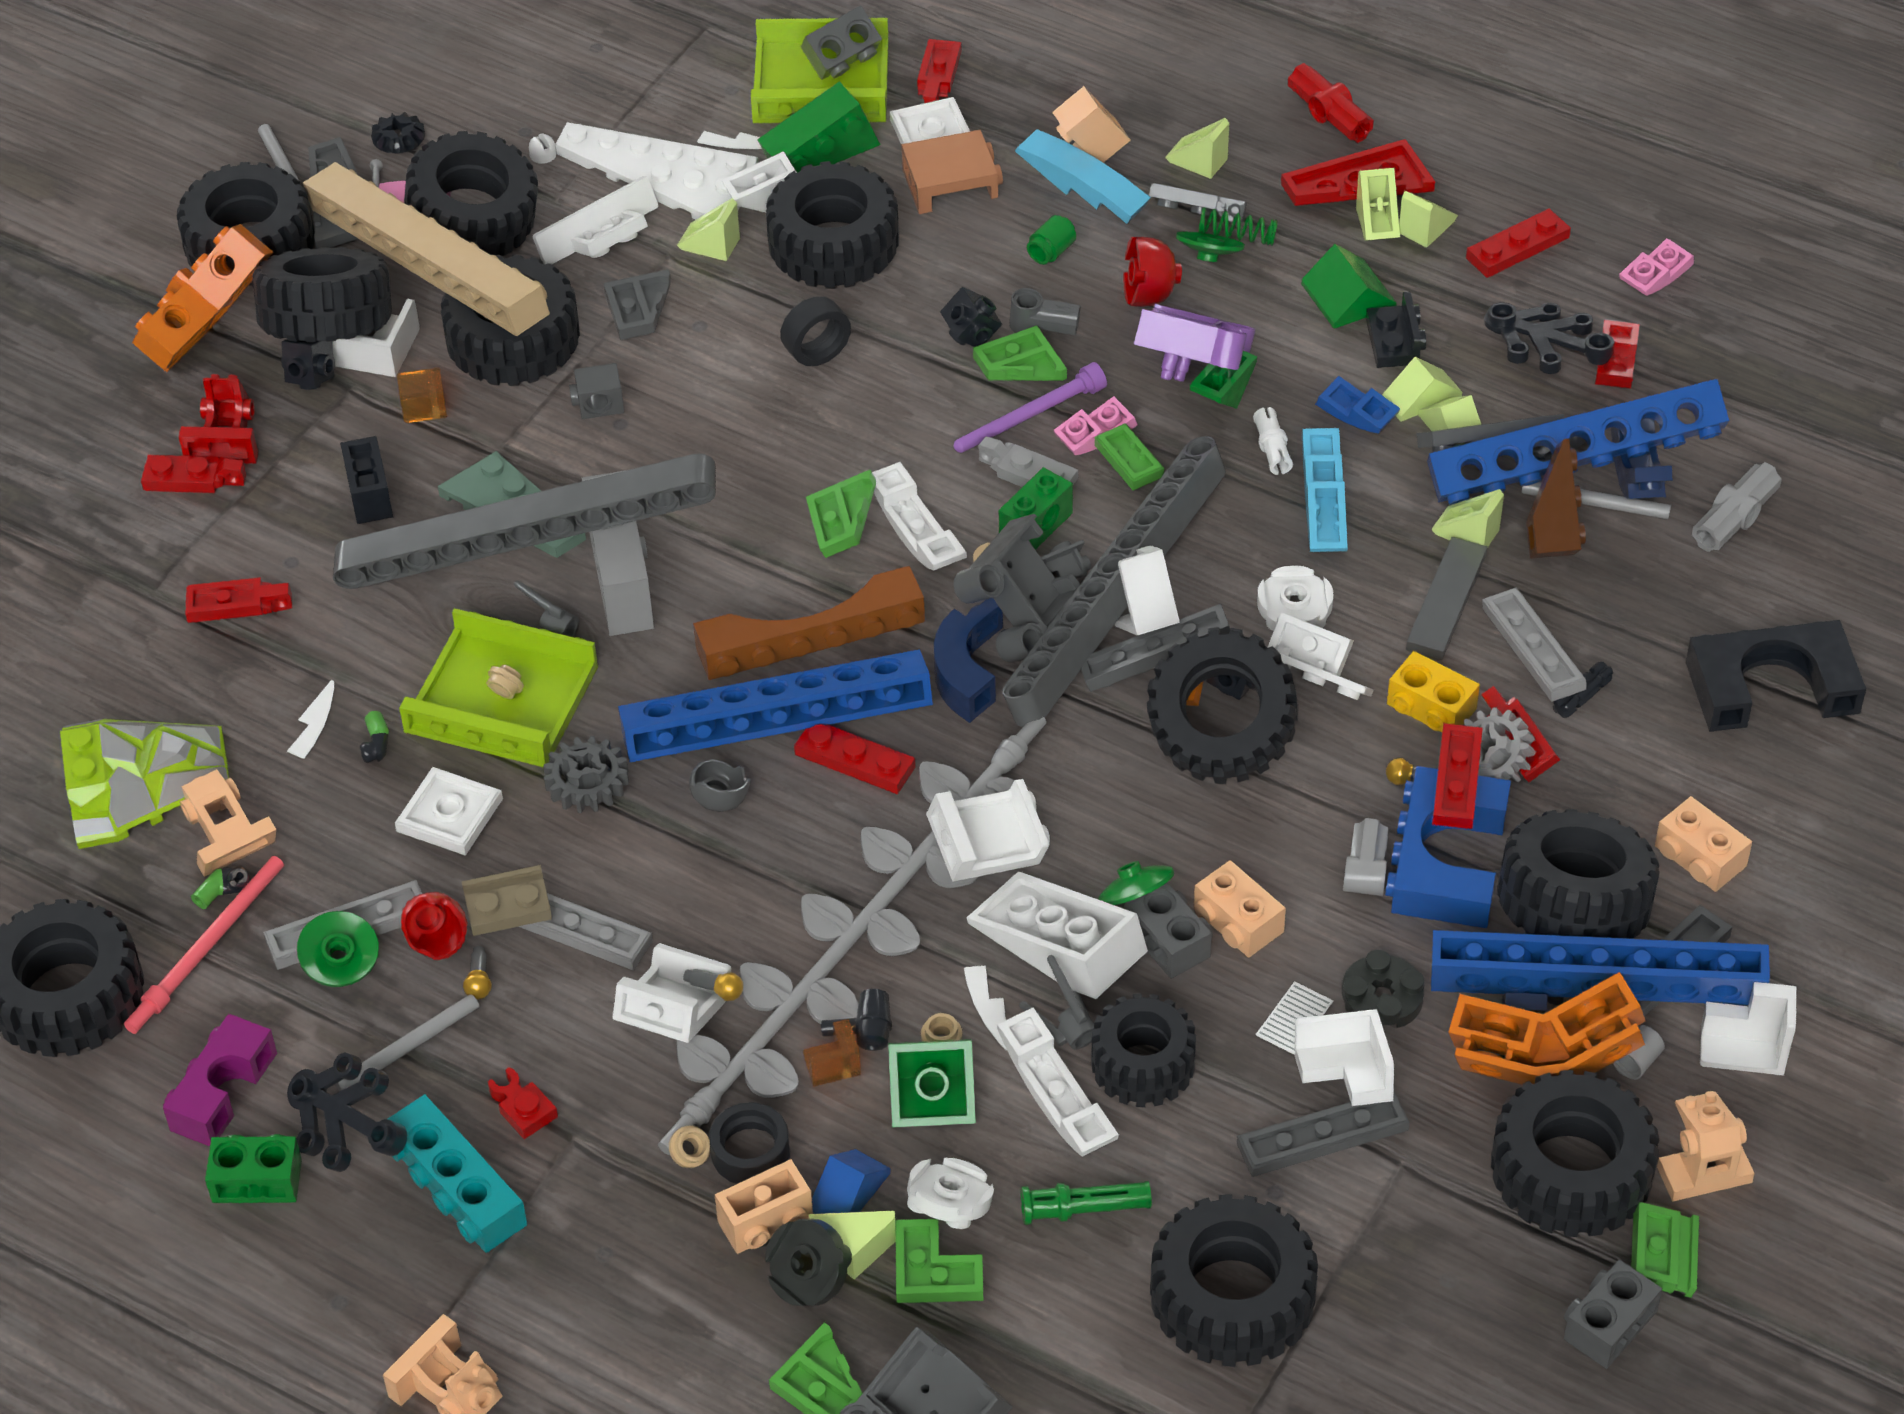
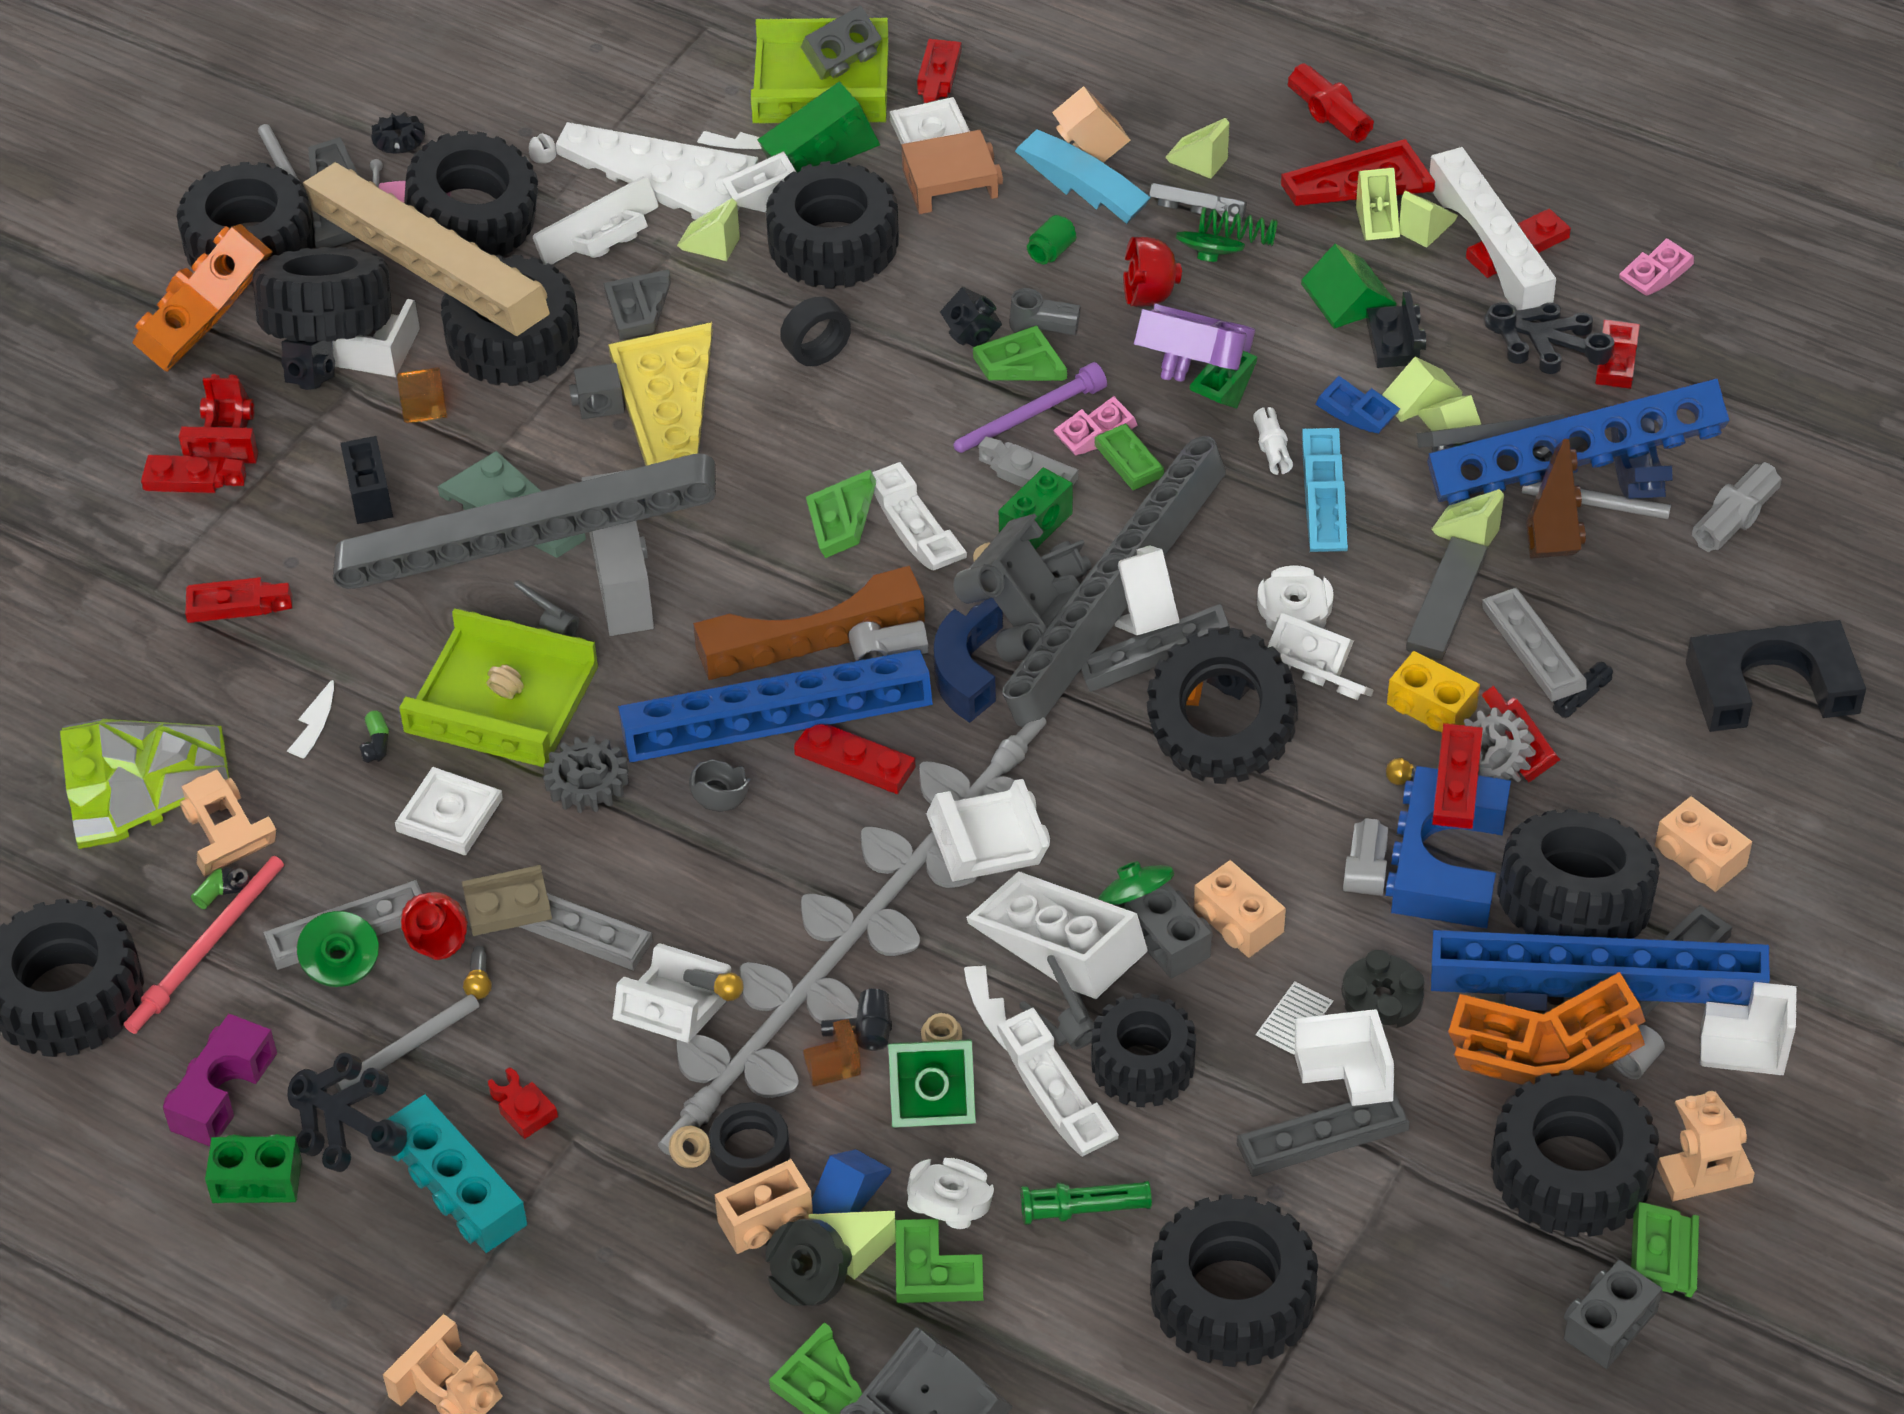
(665, 389): none -> light yellow wing
(872, 641): none -> light grey piece
(1520, 268): none -> white arch

